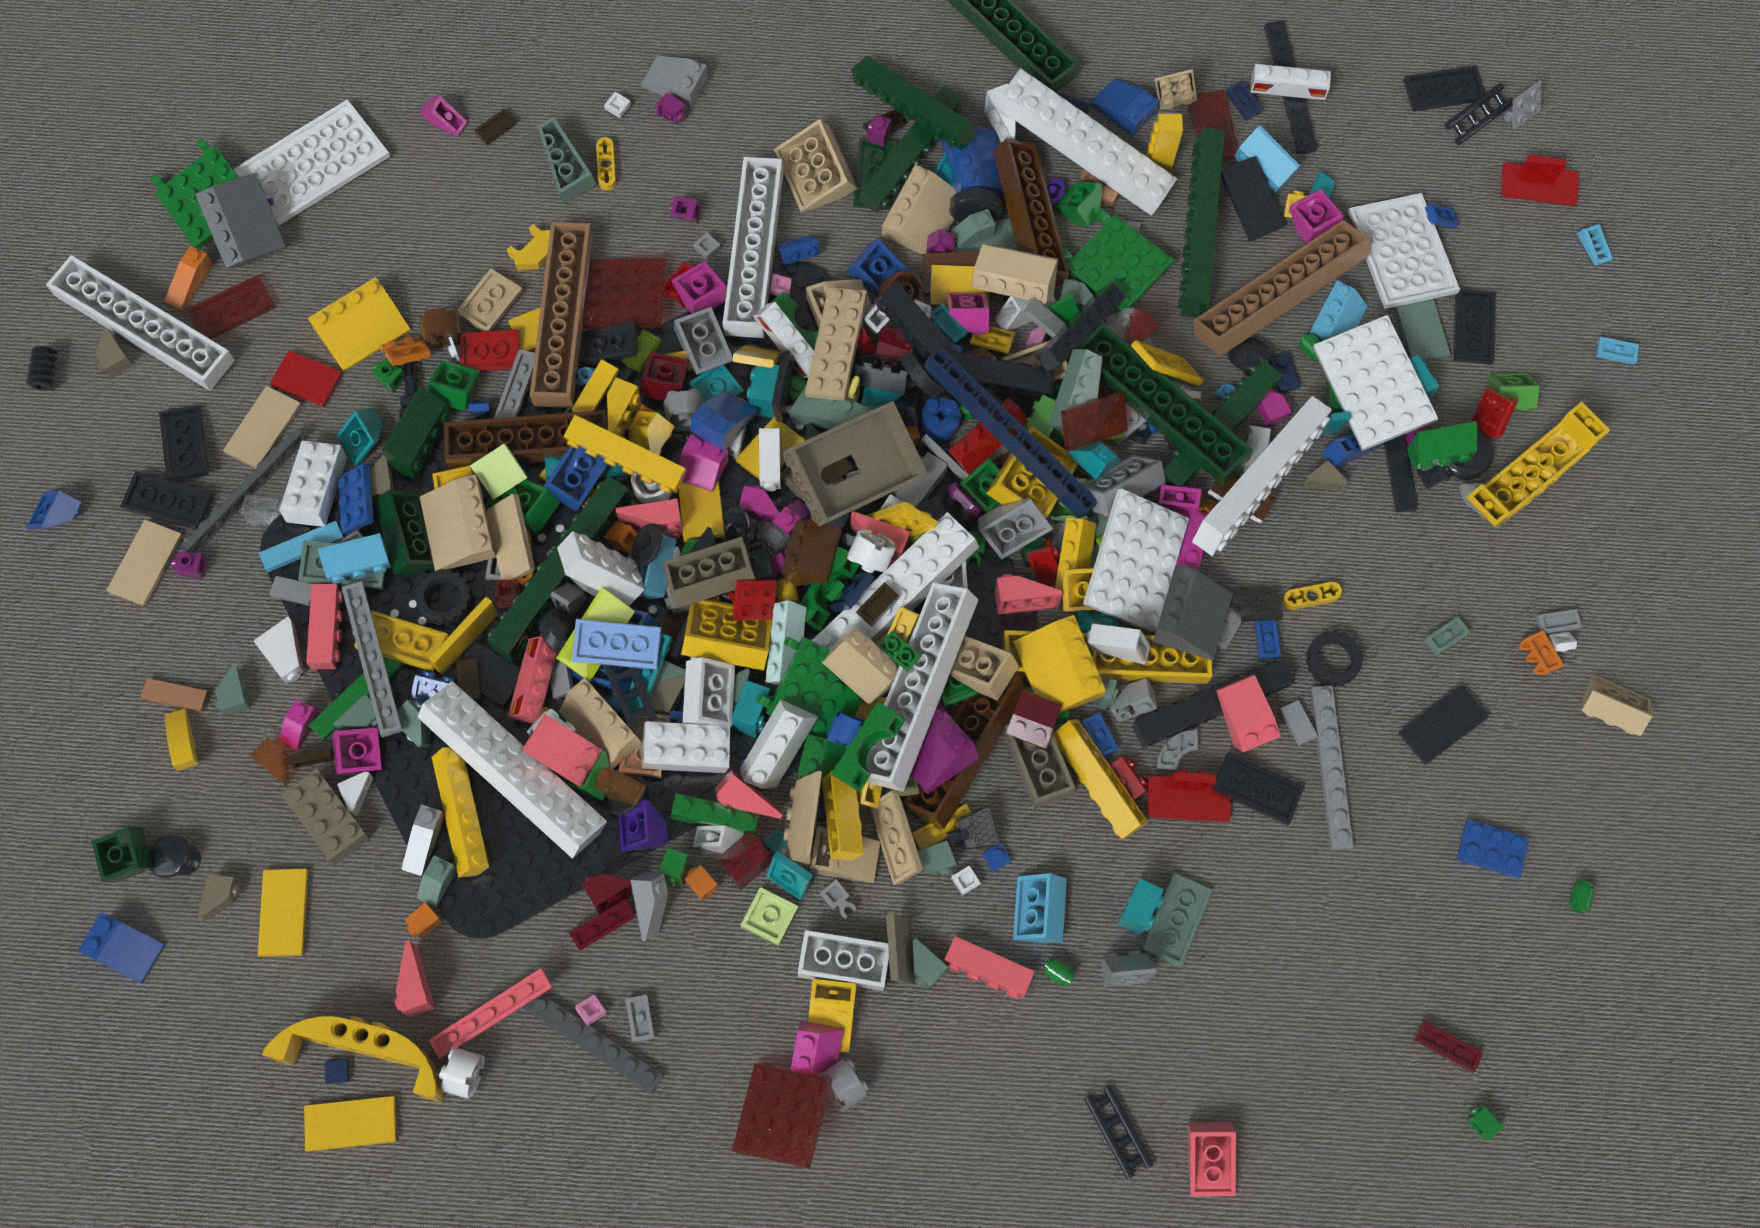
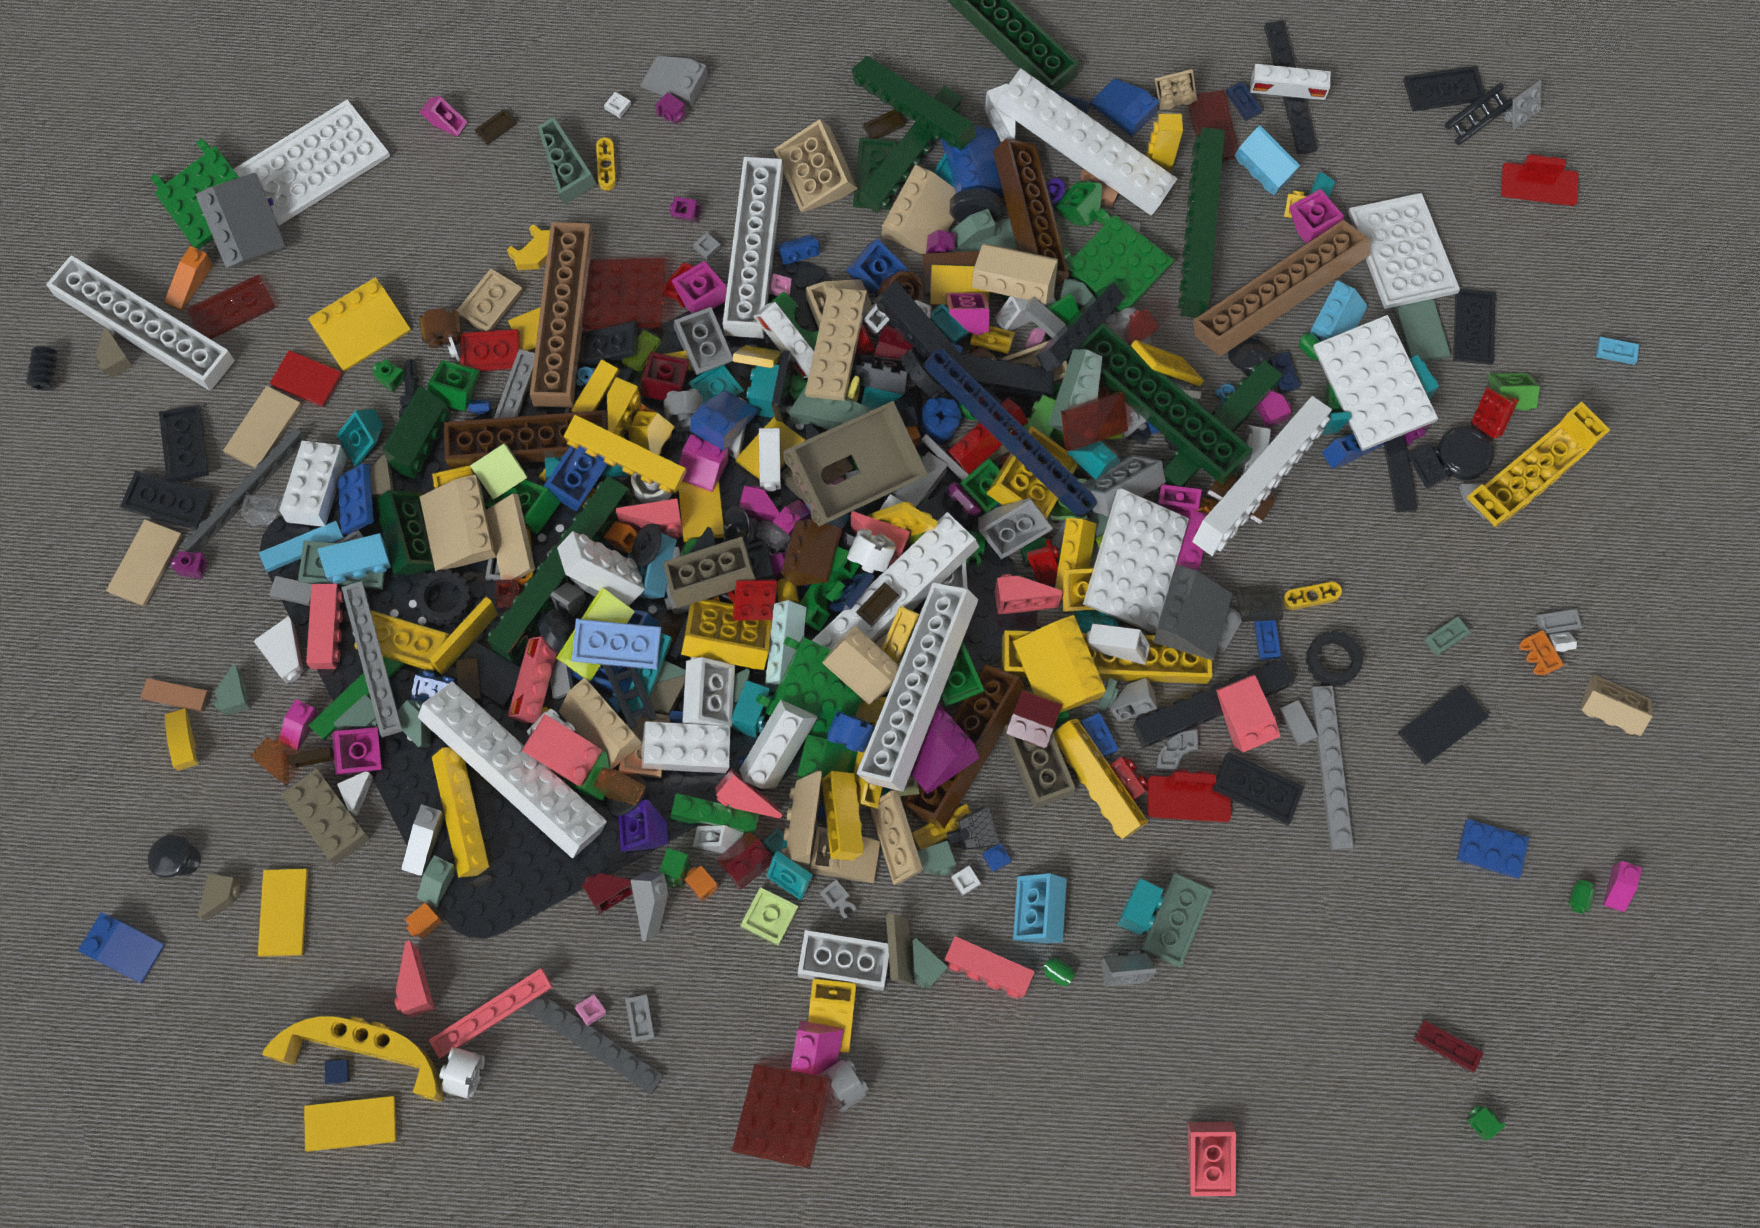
(53, 509): blue slope -> none
(122, 854): dark green brick -> none
(405, 350): orange plate -> none
(601, 924): dark red plate -> none
(879, 130): magenta brick -> none
(879, 725): green arch -> none
(899, 651): green slope -> none
(983, 667): tan slope -> none
(1116, 1146): black bar -> none
(1252, 199): black tile -> none
(1325, 478): dark tan slope -> none
(1441, 216): blue plate -> none
(1443, 446): green slope -> none
(1586, 240): medium azure slope -> none
(1622, 885): none -> dark pink slope

